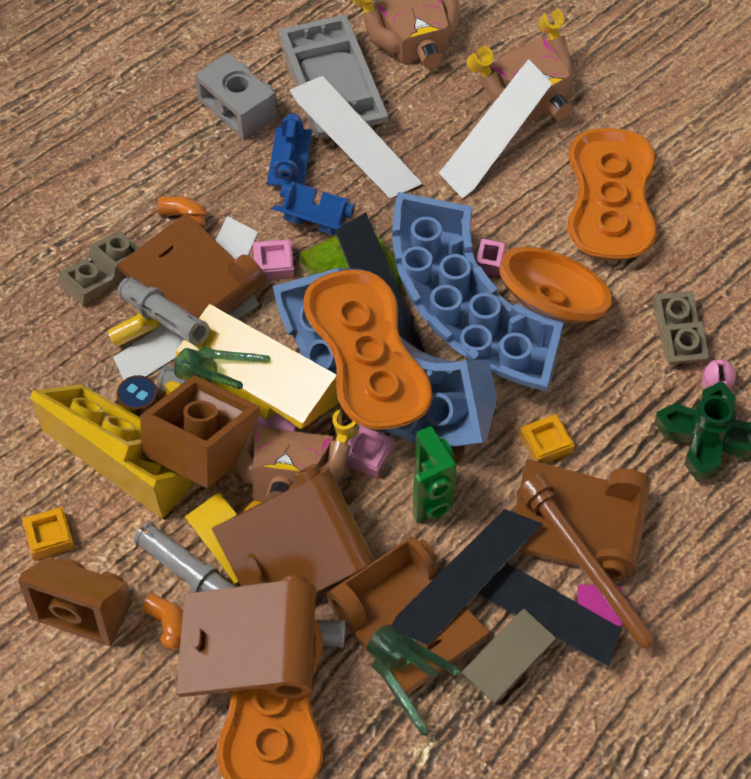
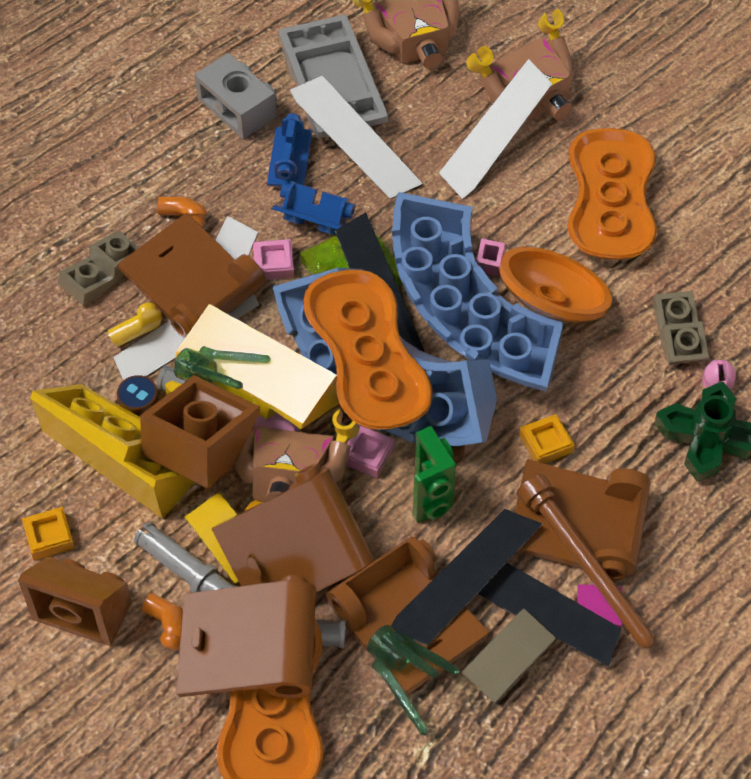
(154, 305): light grey pin -> none

